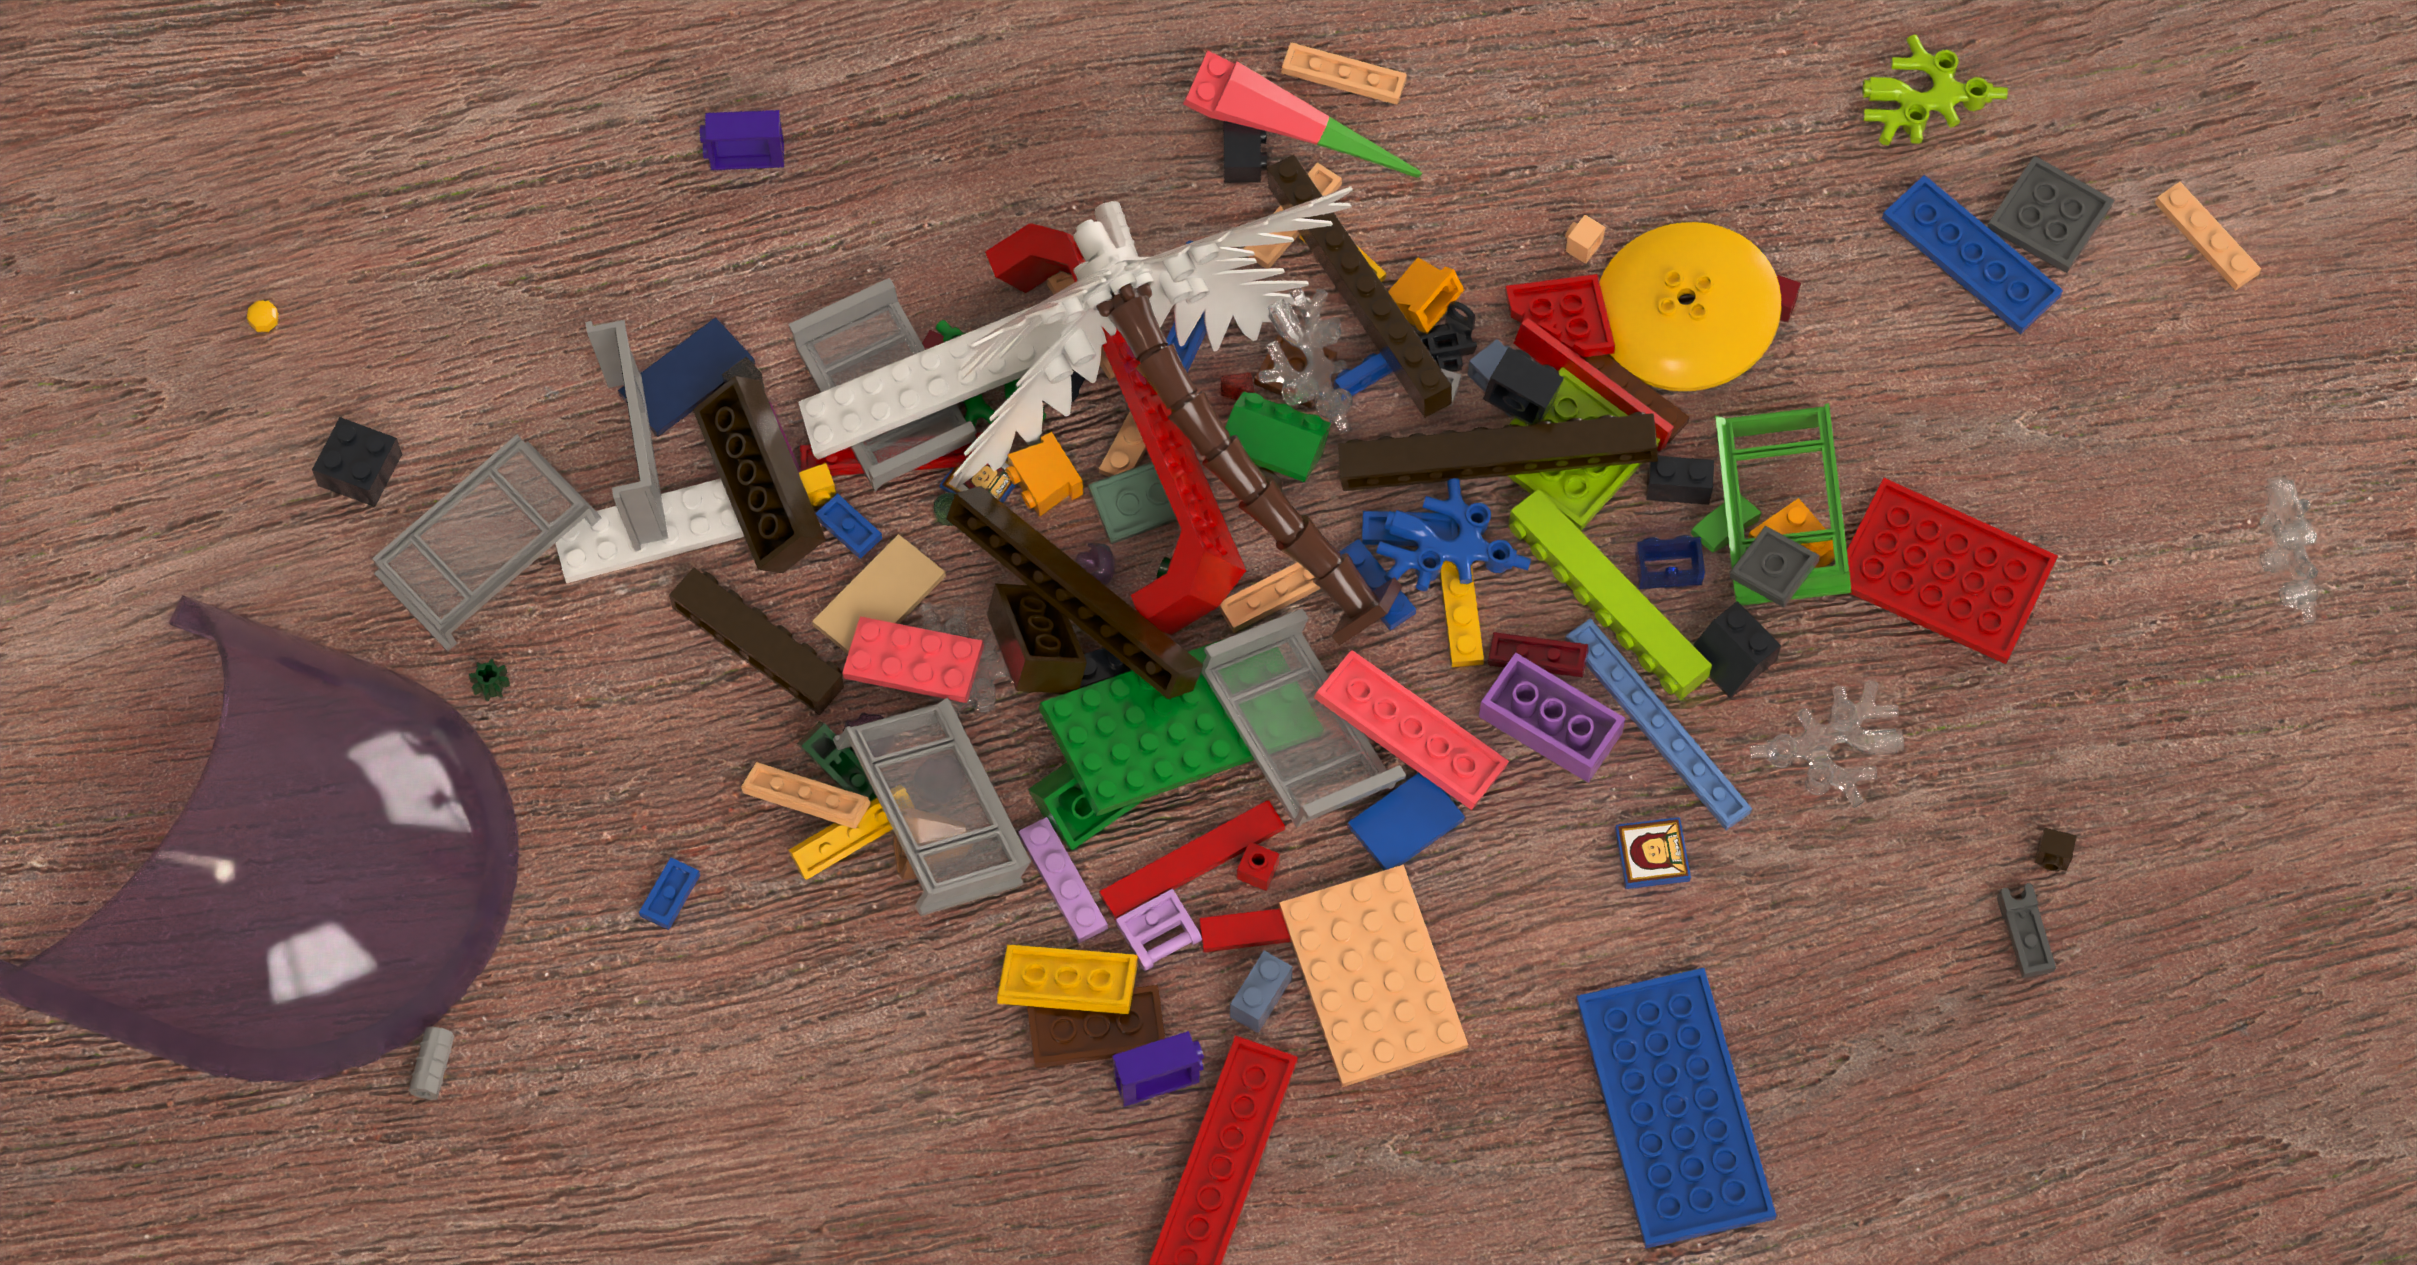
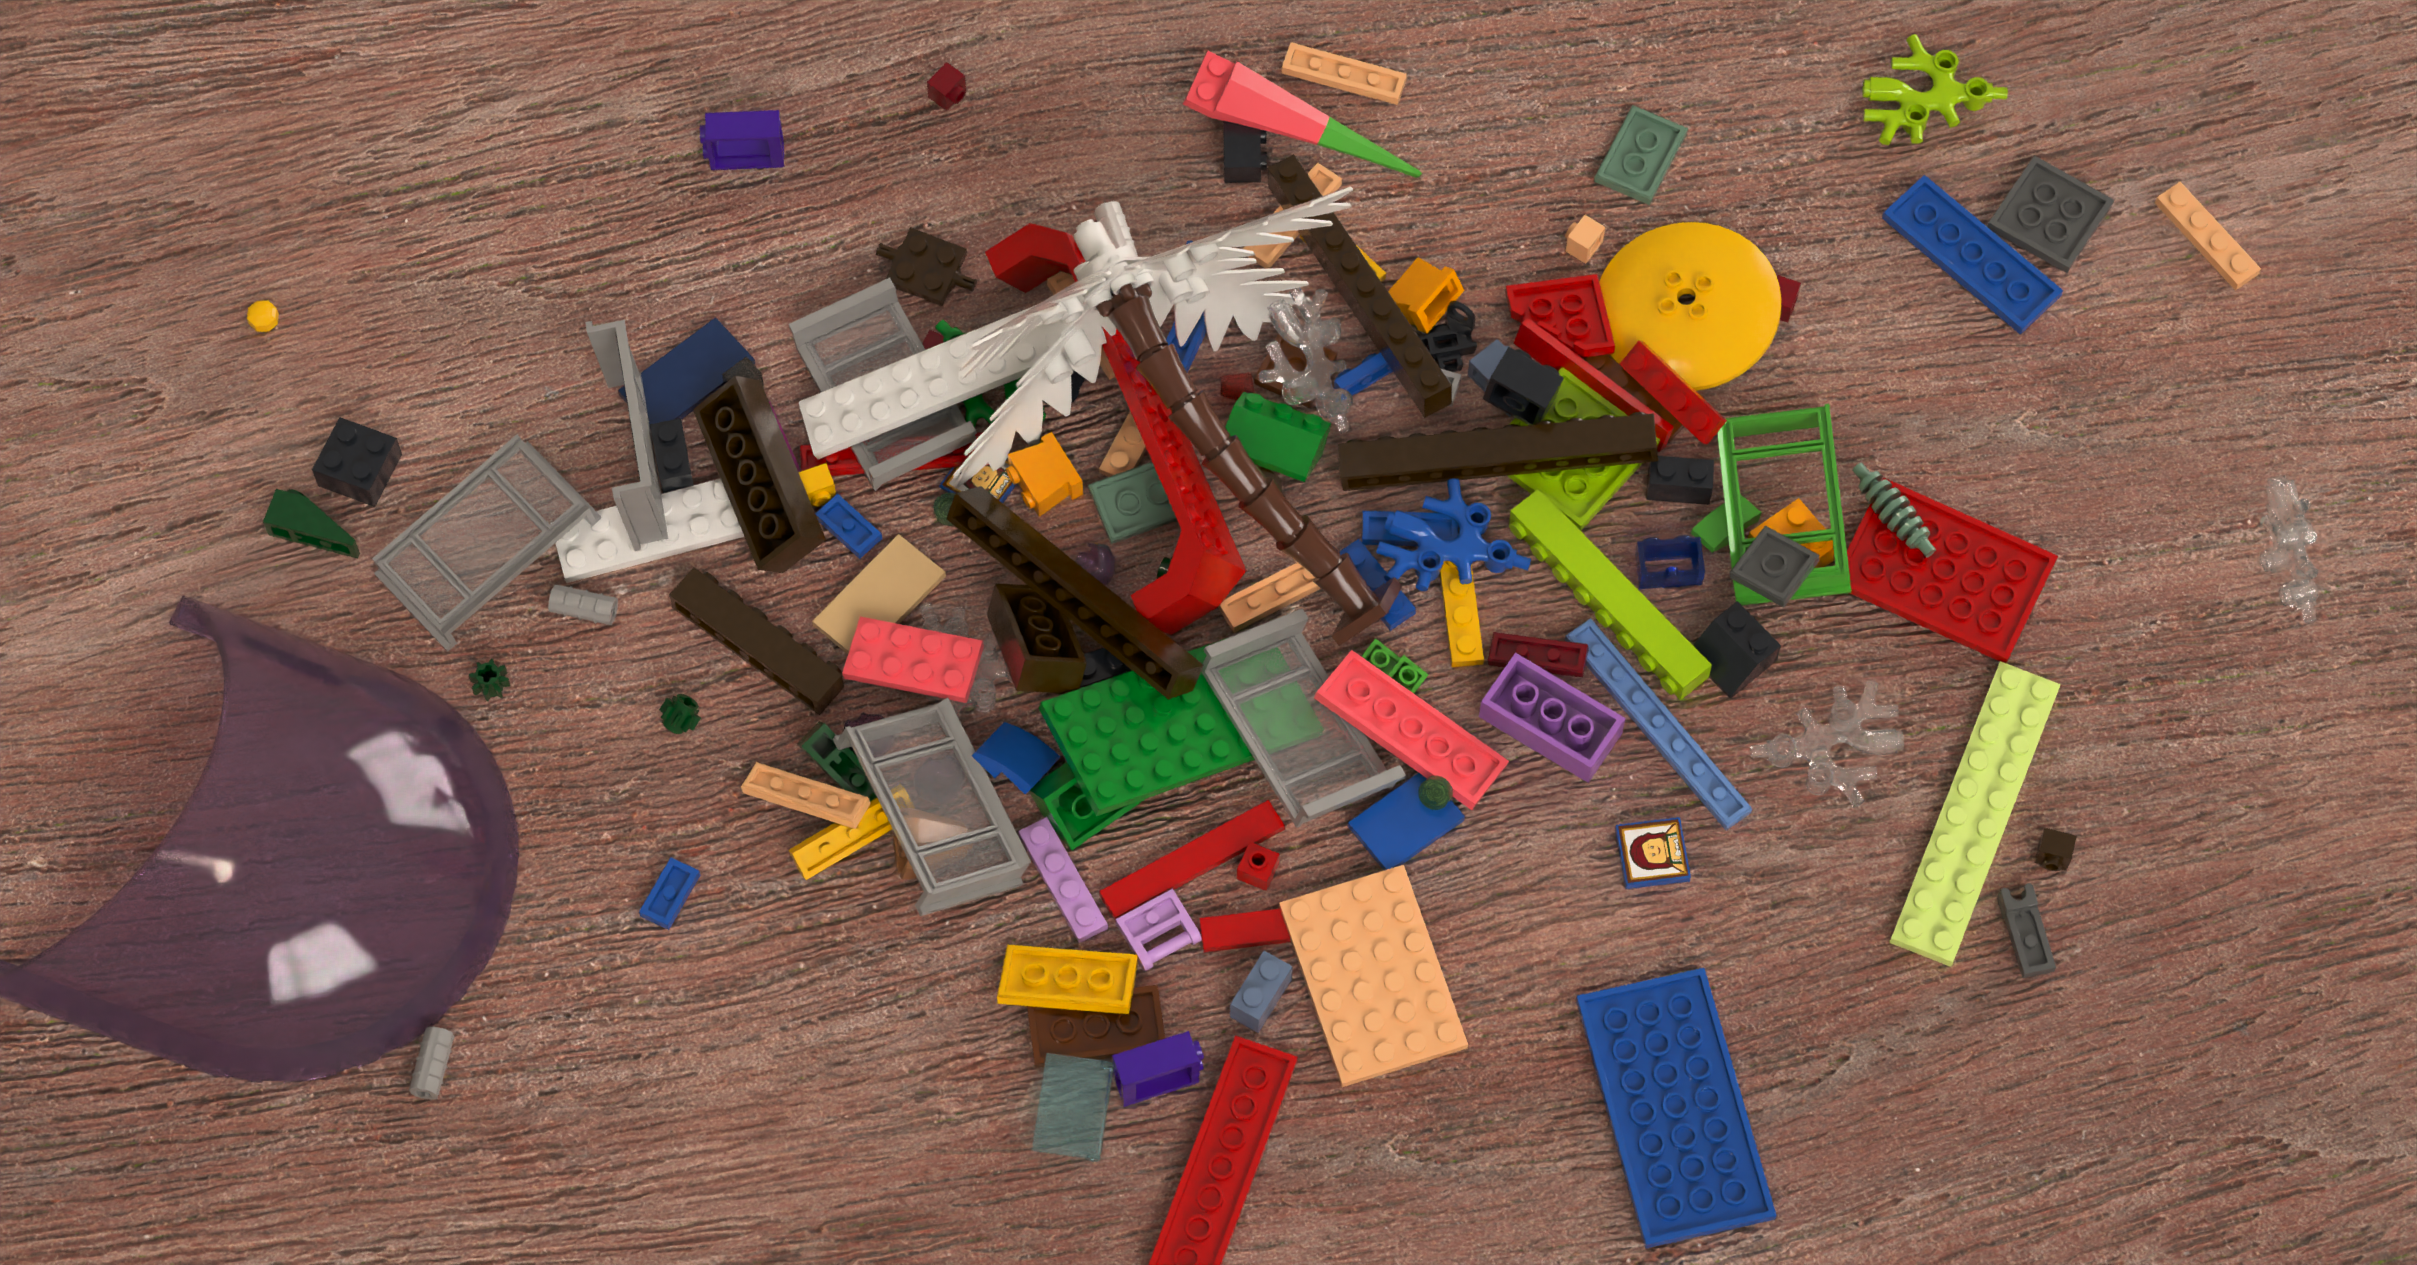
(301, 521): none -> dark green slope
(583, 604): none -> light grey axle
(671, 455): none -> black brick
(680, 714): none -> dark green gear
(926, 266): none -> dark brown plate
(947, 86): none -> dark red plate
(1017, 755): none -> blue slope
(1073, 1106): none -> clear light blue piece
(1398, 668): none -> bright green slope
(1435, 792): none -> clear green tile
(1641, 155): none -> sand green tile
(1673, 392): none -> red plate
(1894, 509): none -> sand green piece
(1975, 814): none -> yellowish green plate

